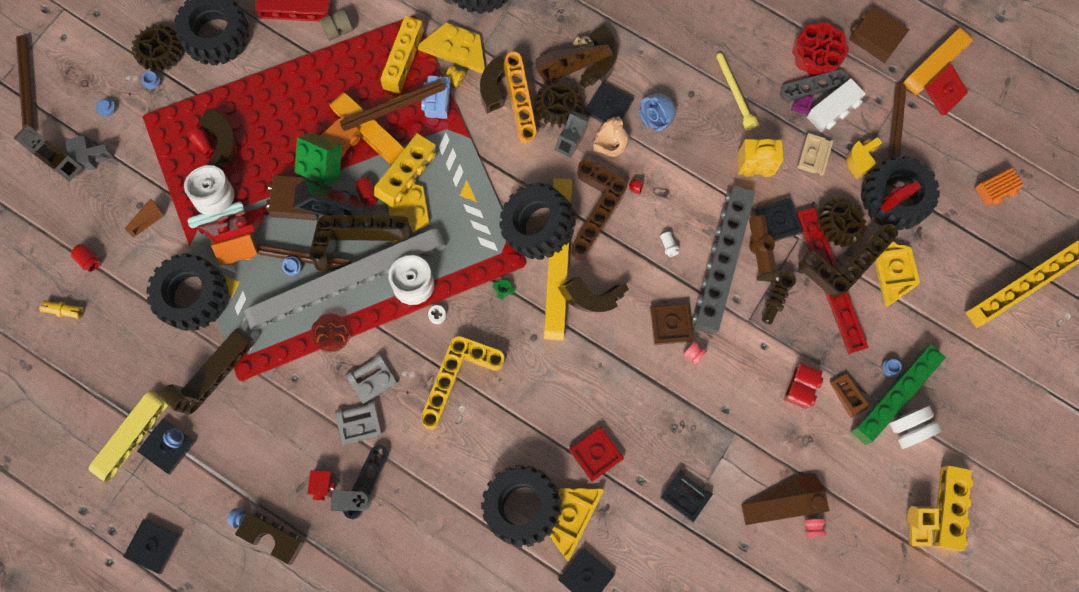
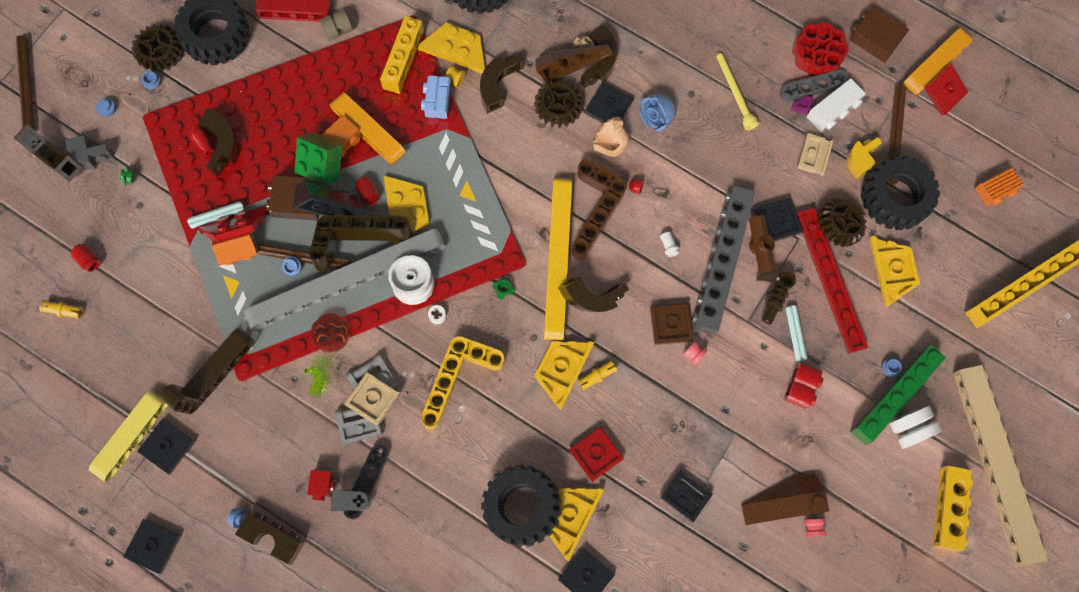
(127, 176): none -> green plate
(144, 218): dark orange slope -> none
(168, 279): black tyre -> none
(173, 438): medium blue plate -> none
(209, 190): white wheel -> none
(318, 384): none -> clear neon green bracket
(372, 399): none -> tan tile
(392, 105): reddish brown axle -> none
(417, 147): yellow brick -> none
(522, 89): light orange beam -> none
(522, 206): black tyre -> none
(561, 368): none -> yellow wing
(572, 134): dark grey brick -> none
(597, 375): none -> yellow pin
(760, 157): yellow brick -> none
(796, 333): none -> light aqua axle
(854, 266): dark brown beam -> none
(859, 398): dark orange slope -> none
(899, 195): red plate -> none
(921, 522): yellow brick -> none
(1000, 467): none -> tan brick

